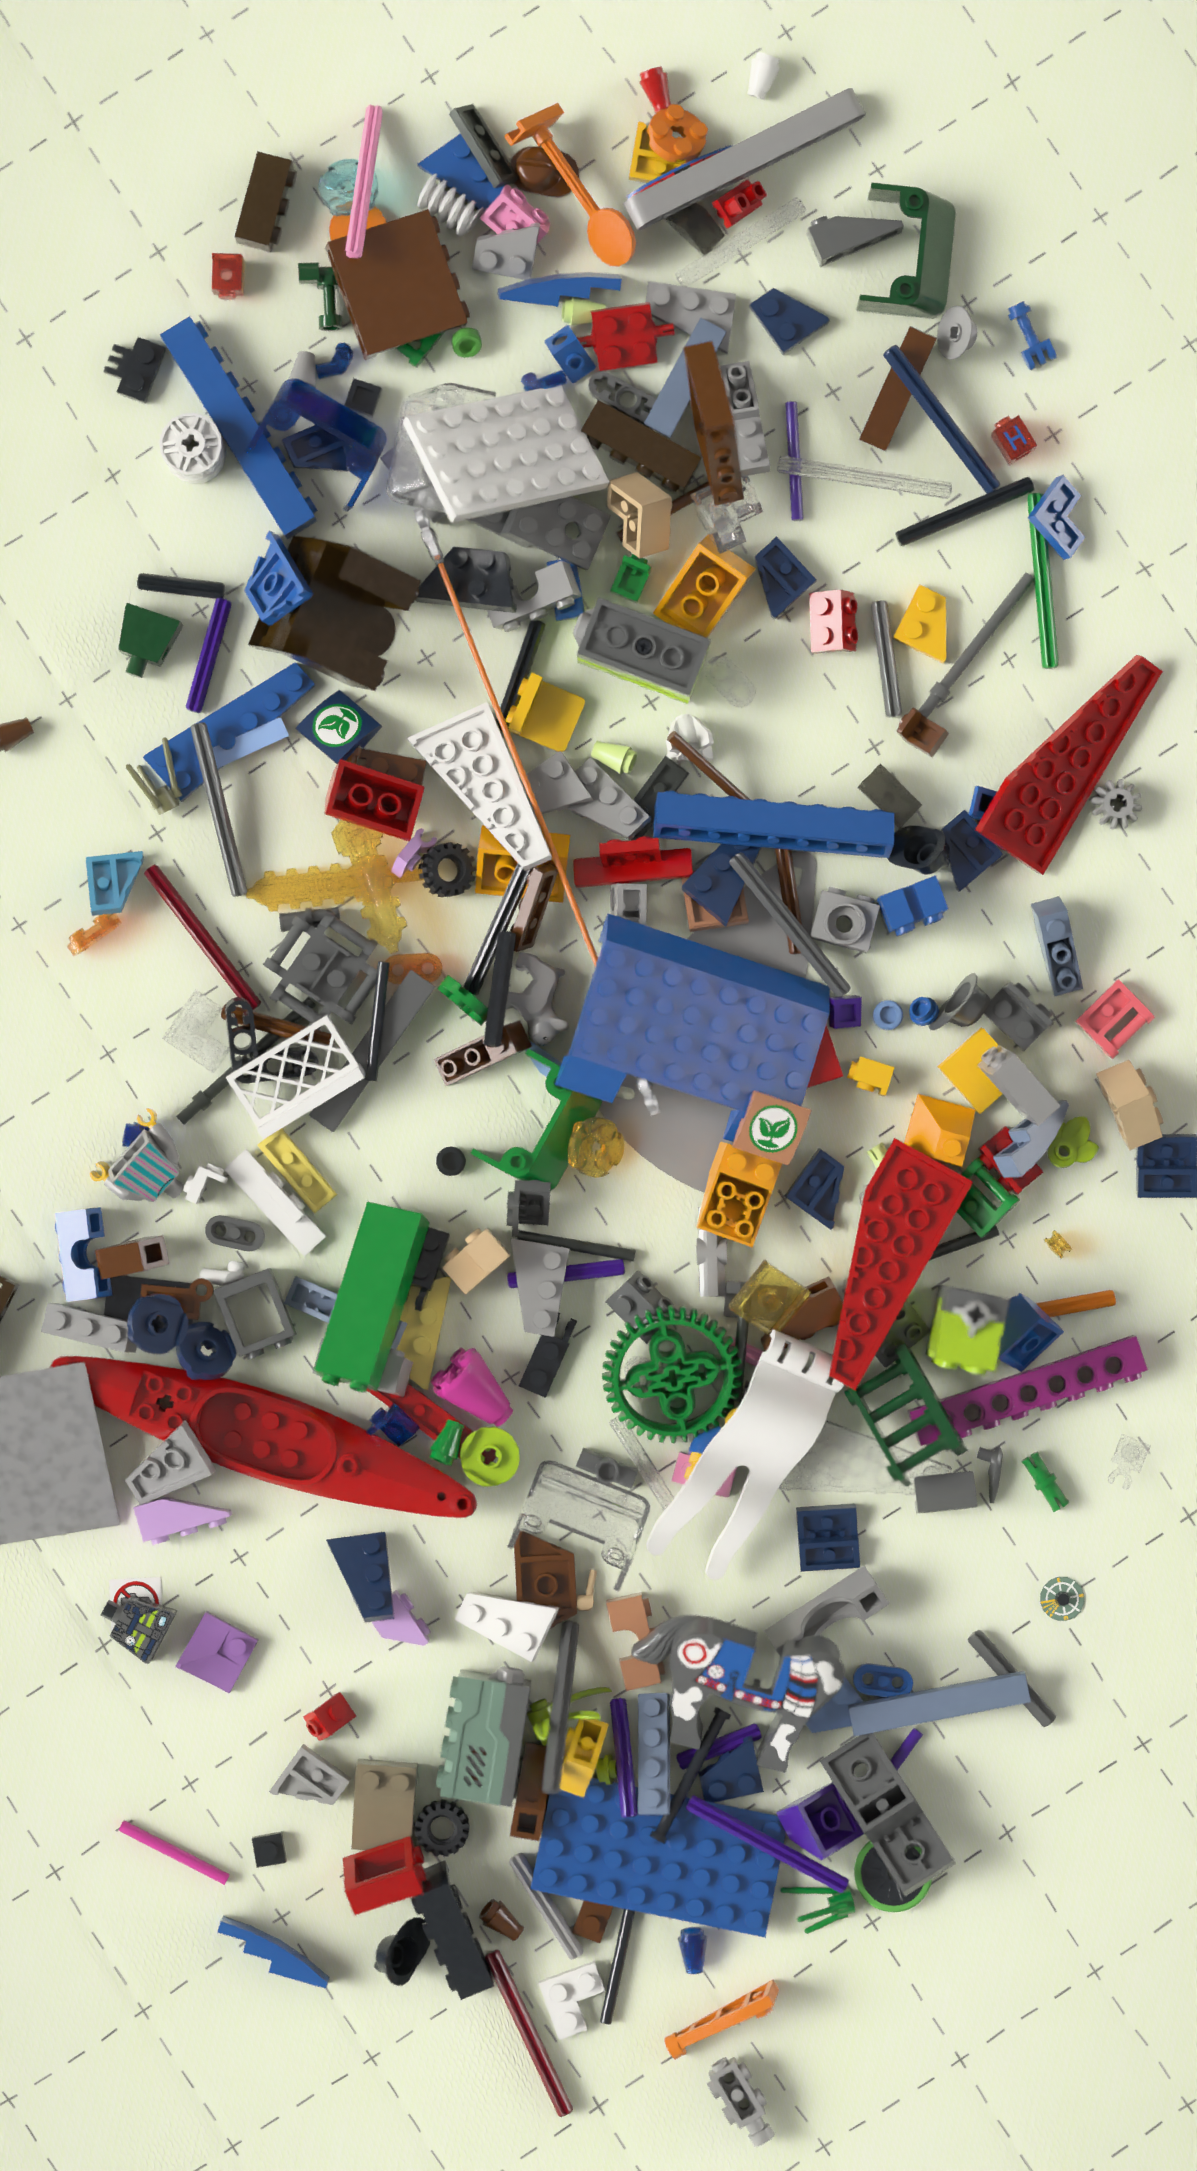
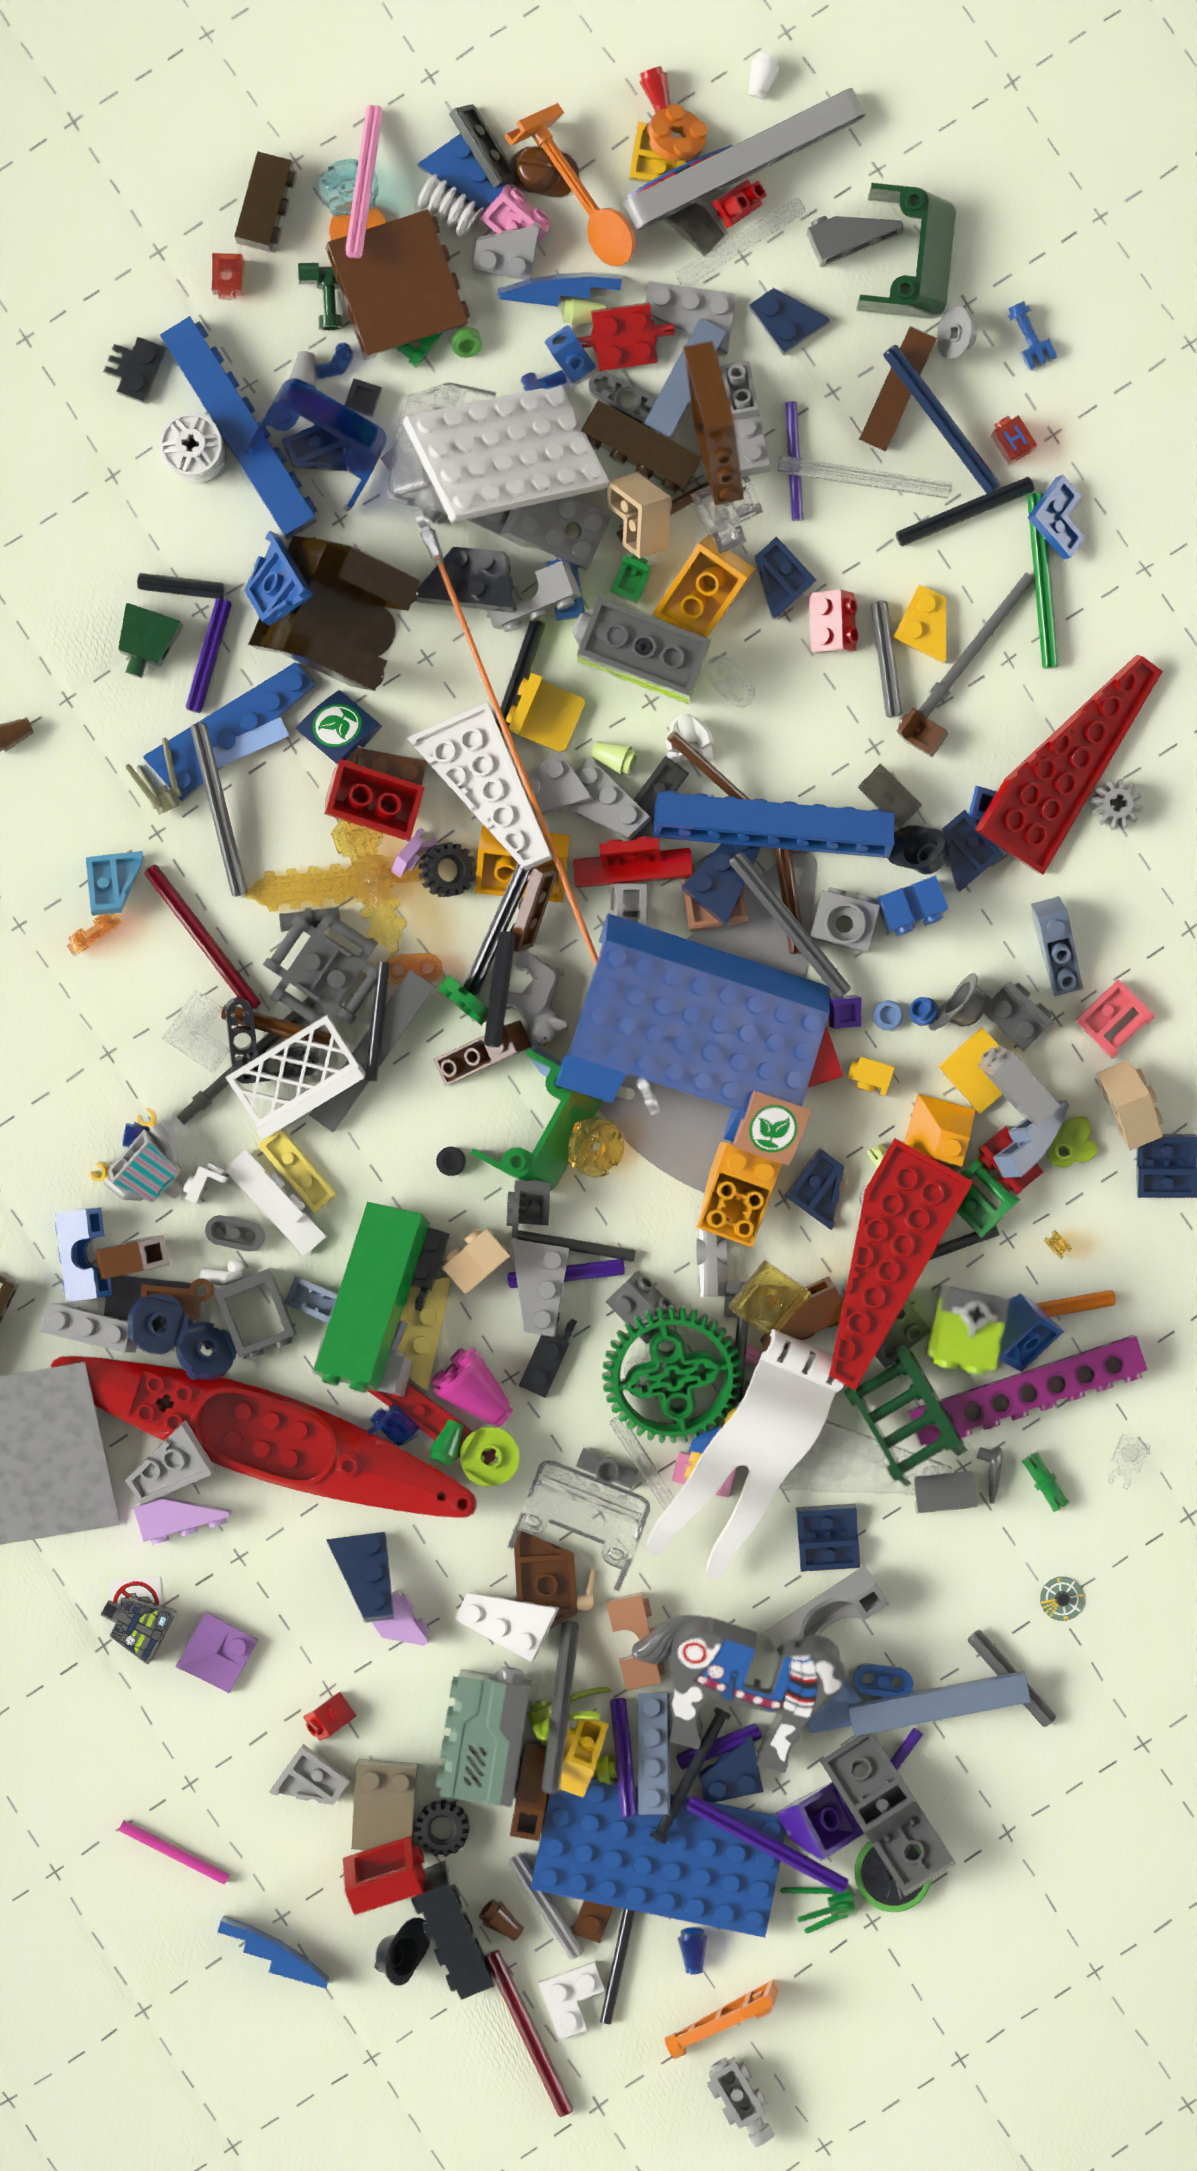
(269, 1849): black plate -> none

